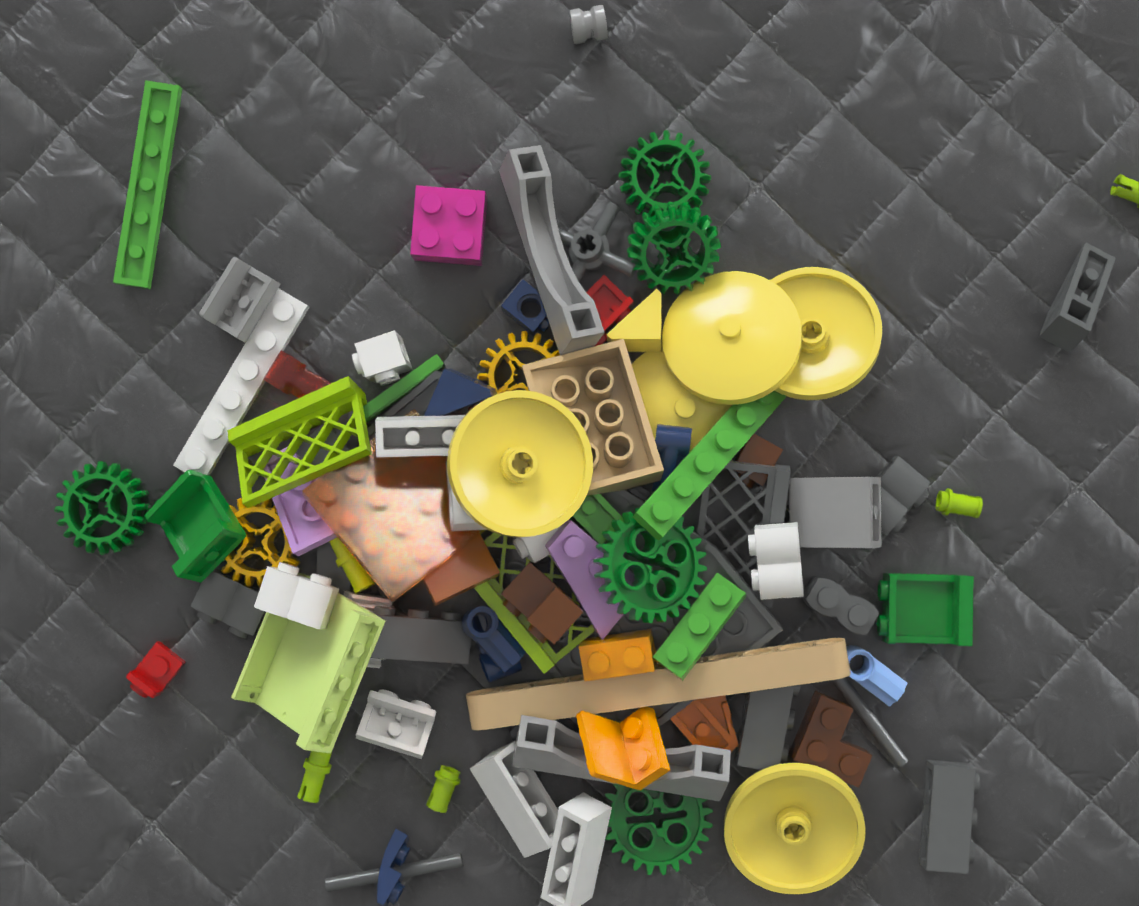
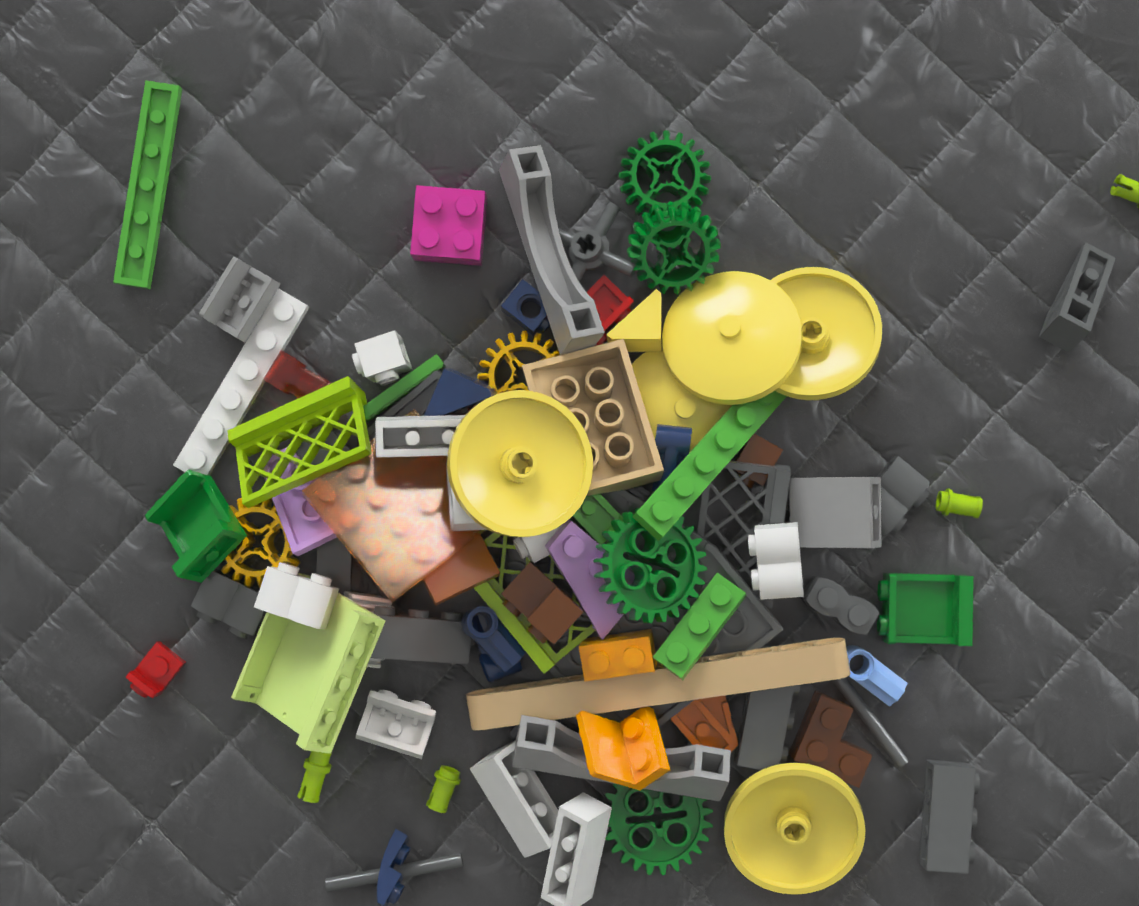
(78, 494): green gear -> none
(354, 571): neon yellow pin -> none
(588, 24): light grey wheel -> none

